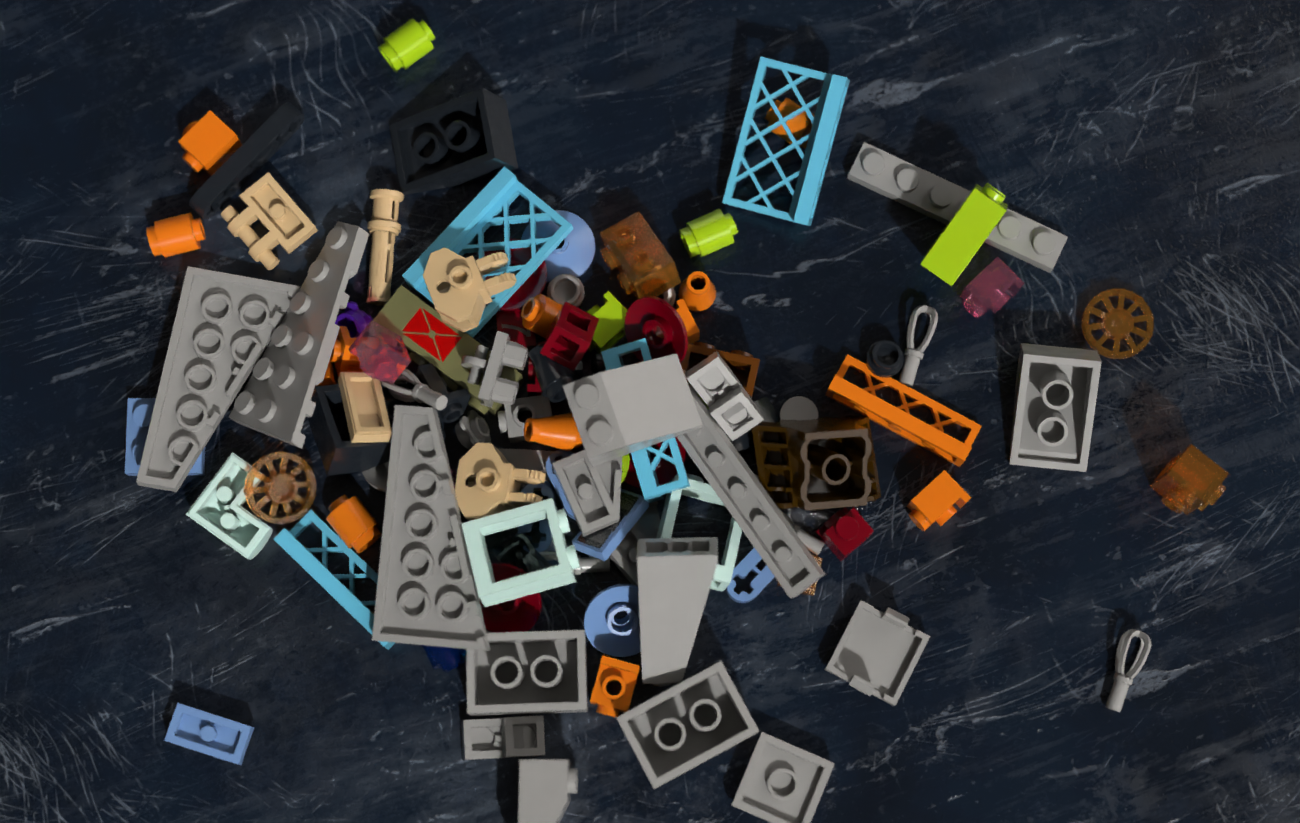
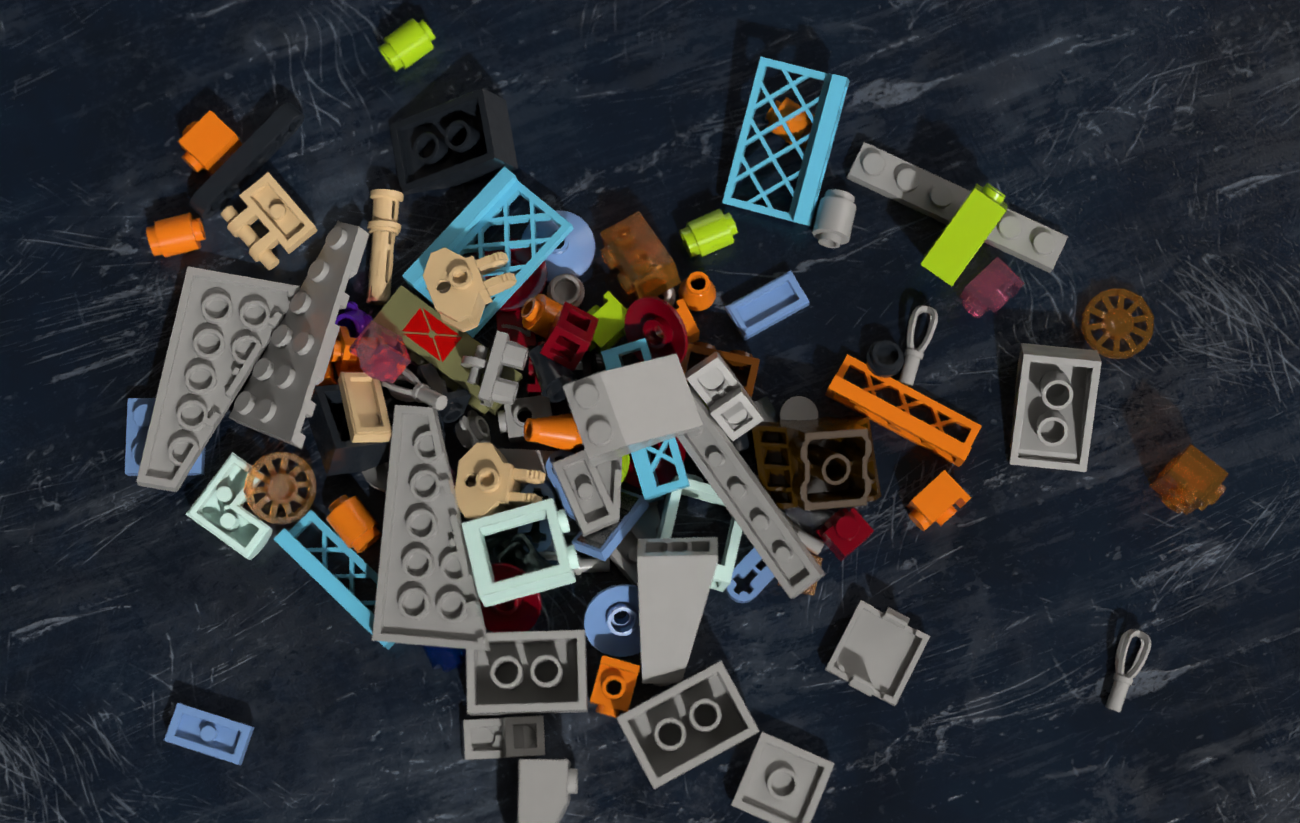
(767, 305): none -> medium blue tile
(834, 218): none -> light grey brick

